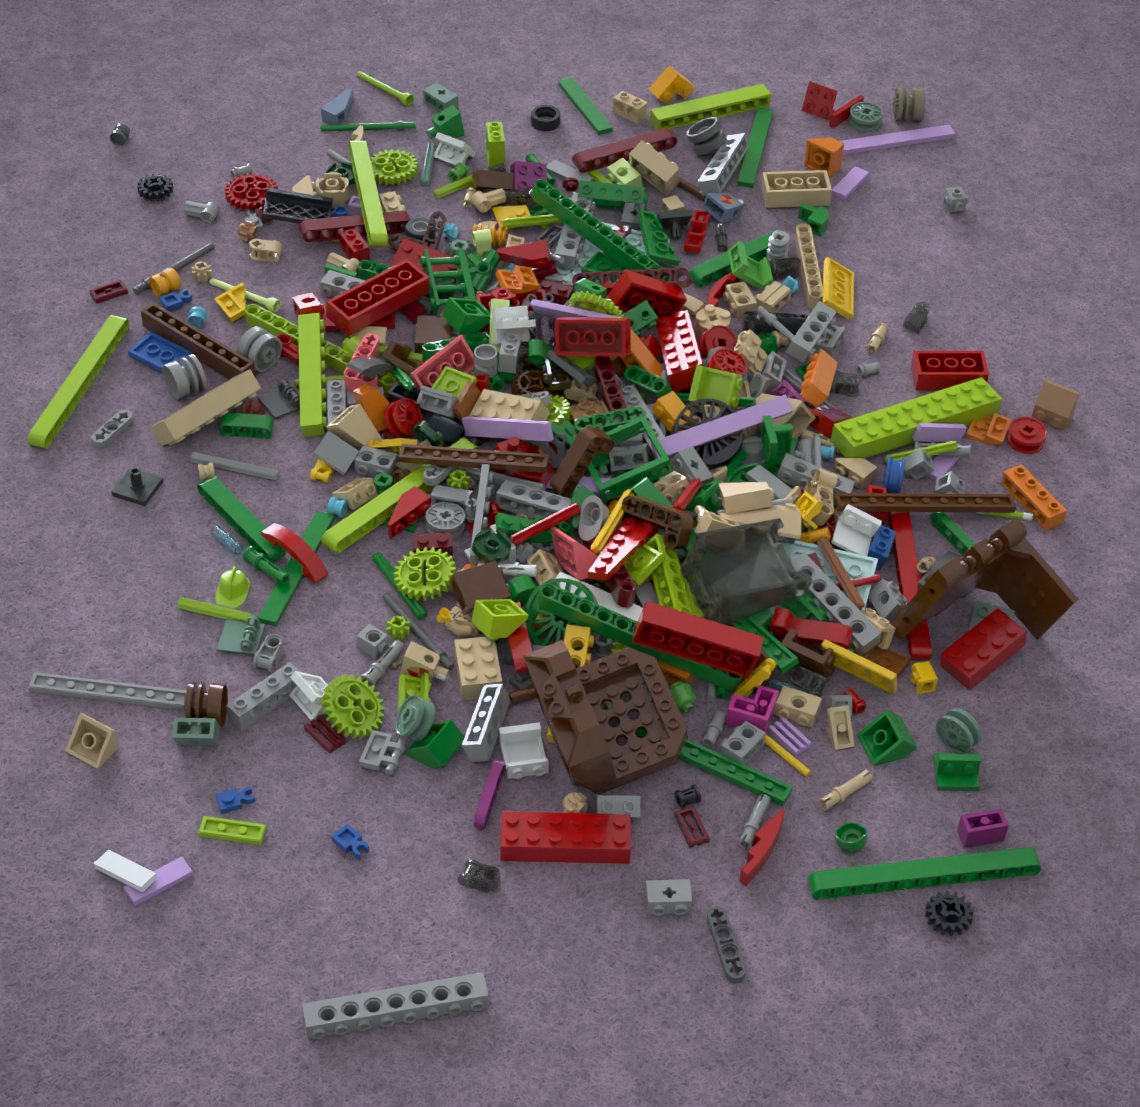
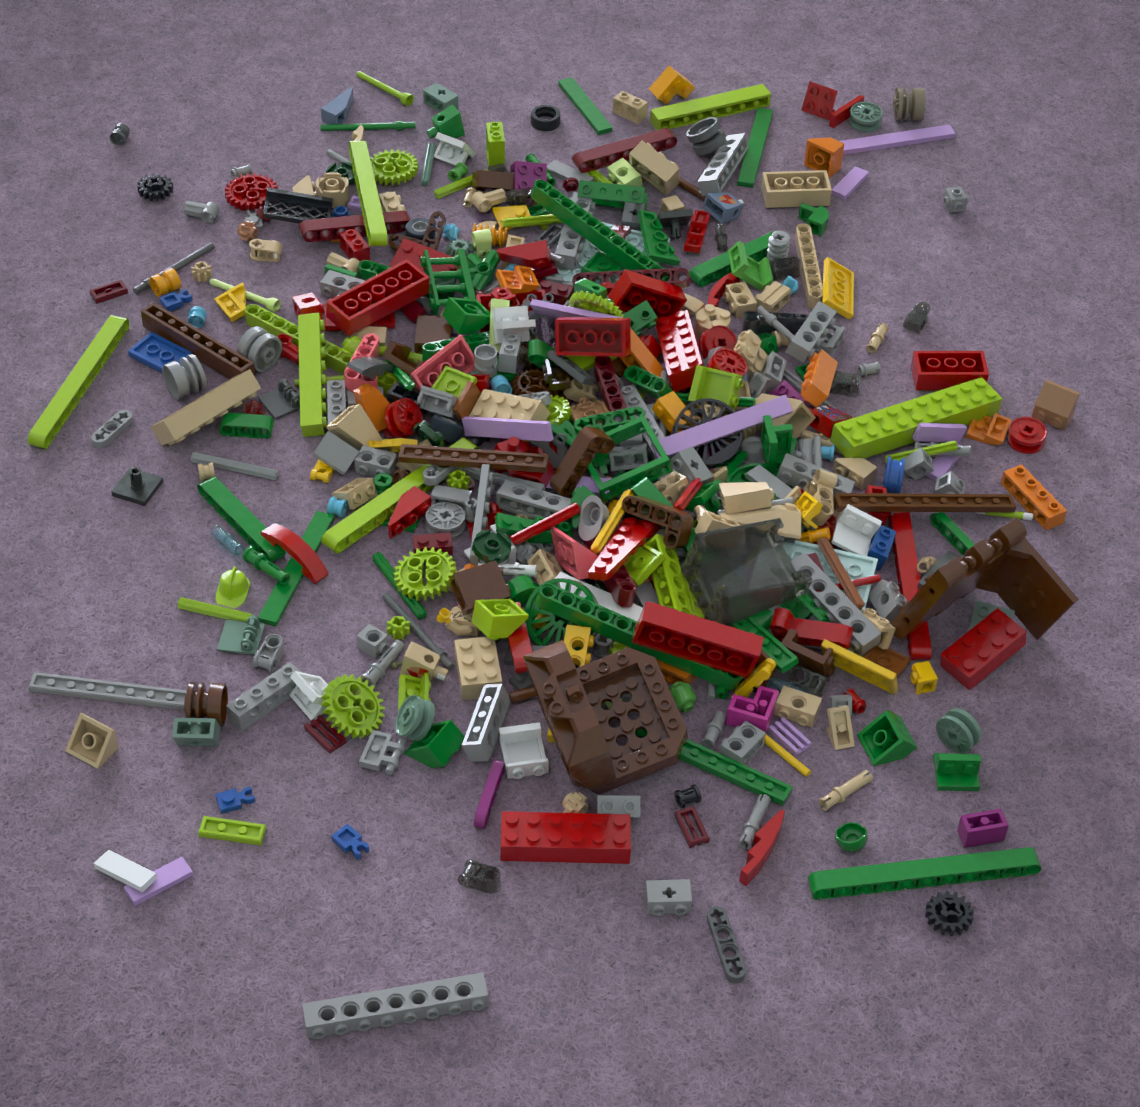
(500, 384): none -> medium azure wheel

